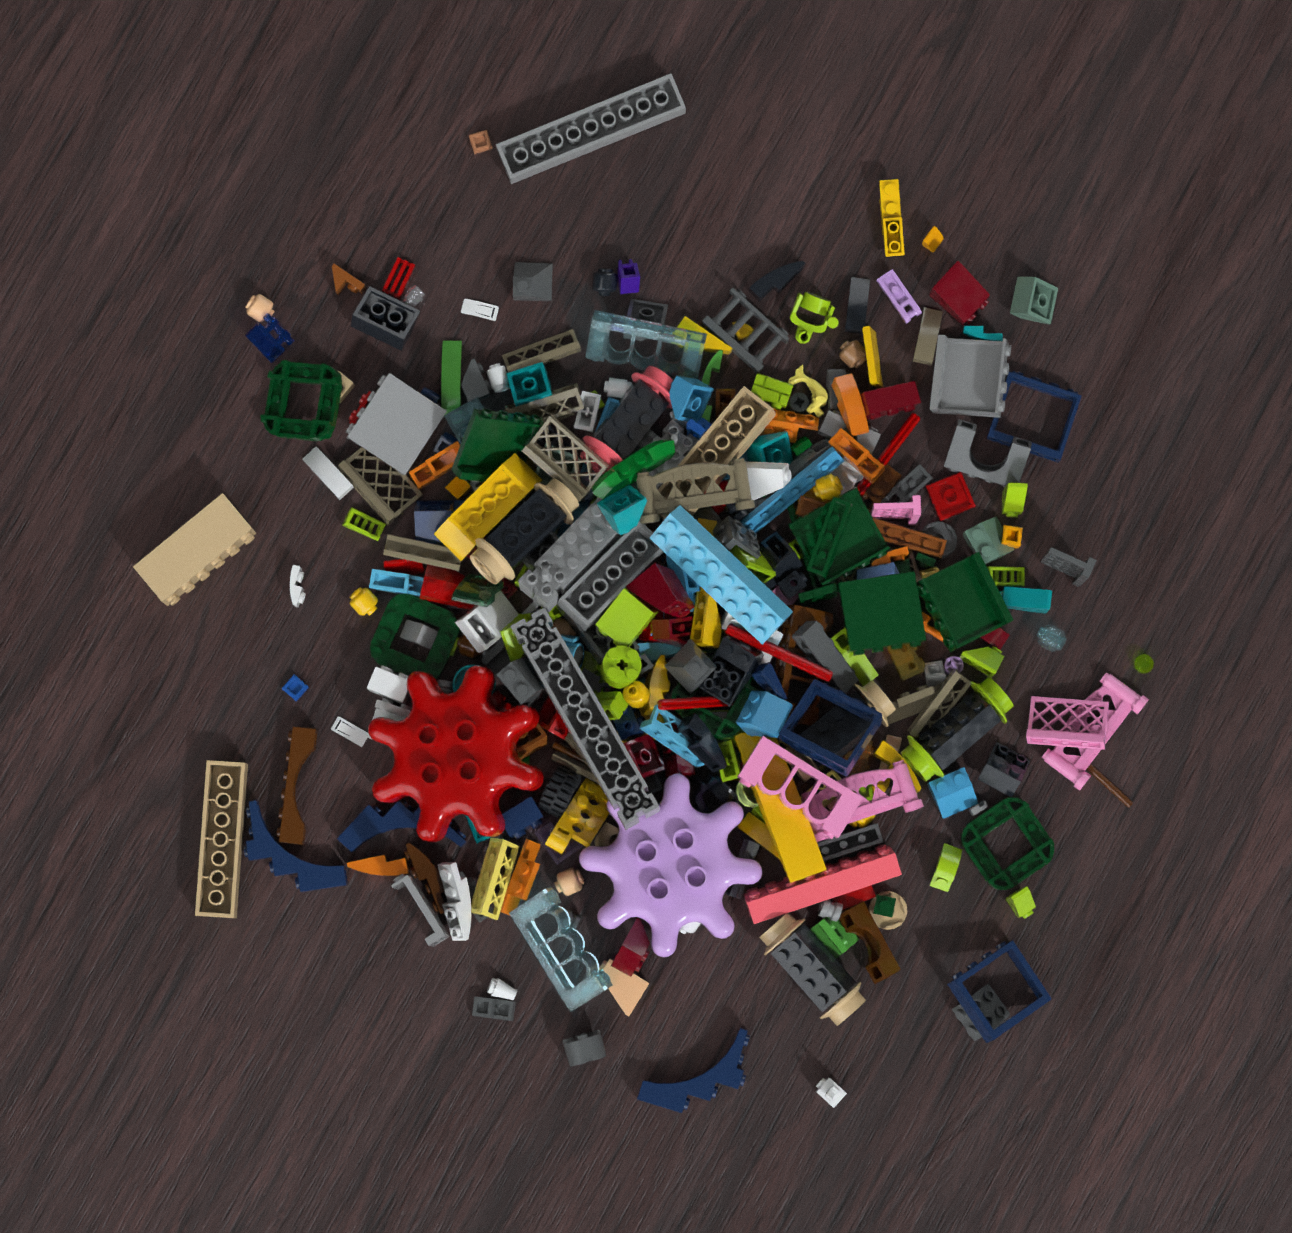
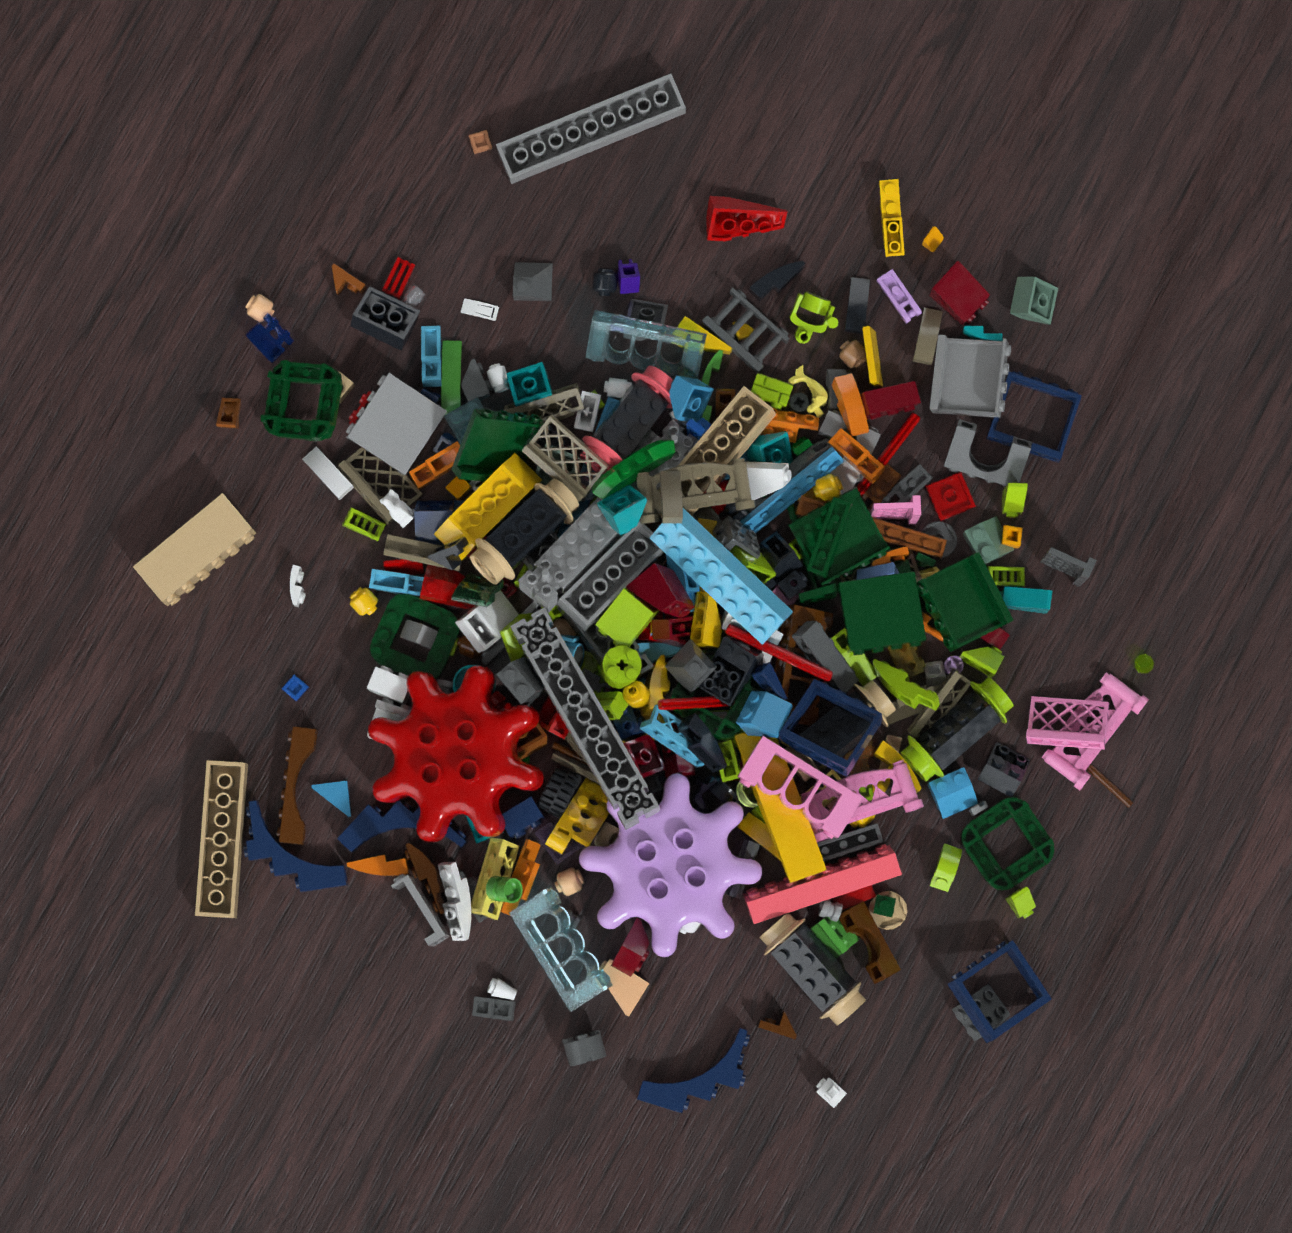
(229, 413): none -> dark orange slope
(337, 794): none -> dark azure tile
(349, 731): white sticker -> none
(397, 509): none -> white animal
(431, 356): none -> medium azure slope
(449, 553): none -> black slope
(504, 889): none -> bright green wheel
(546, 357): dark tan fence -> none
(671, 497): none -> dark tan slope
(736, 217): none -> red wedge
(784, 1028): none -> reddish brown slope
(898, 684): none -> lime slope
(1051, 638): clear light blue head -> none

